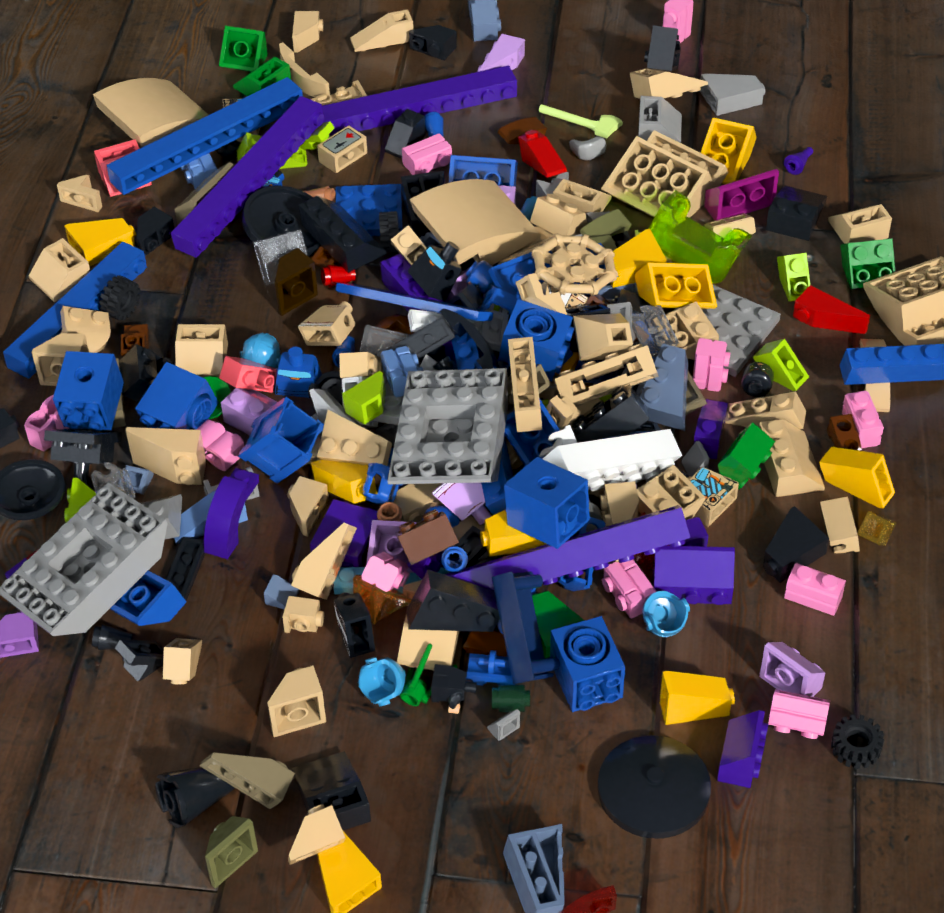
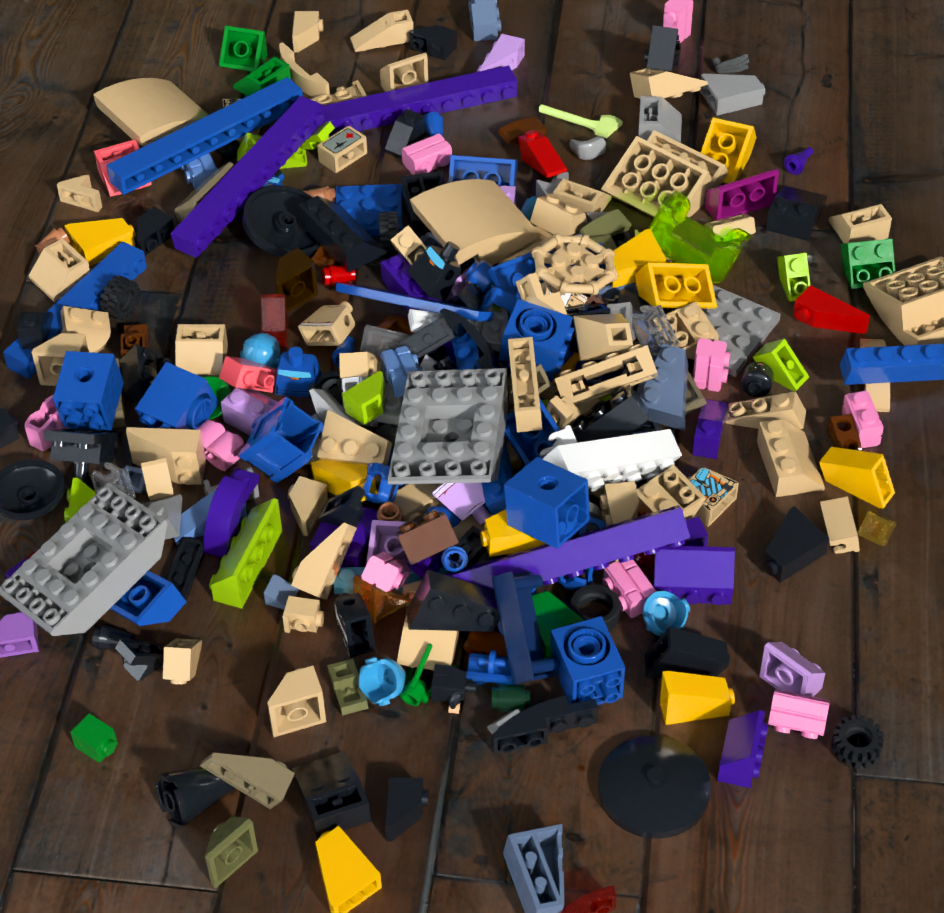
(34, 328): none -> black slope
(51, 238): none -> nougat cone
(94, 738): none -> green brick
(157, 479): none -> tan slope
(247, 555): none -> lime slope
(272, 248): clear slope -> none
(275, 317): none -> clear red slope
(317, 833): tan slope -> none
(344, 508): none -> black slope
(344, 680): none -> olive slope
(404, 805): none -> black slope
(405, 73): none -> tan slope
(532, 725): none -> black slope
(601, 594): none -> black tyre
(686, 653): none -> black slope
(695, 459): light grey slope -> none
(732, 65): none -> dark grey piece
(746, 454): green slope -> none
(814, 589): bright pink brick -> none

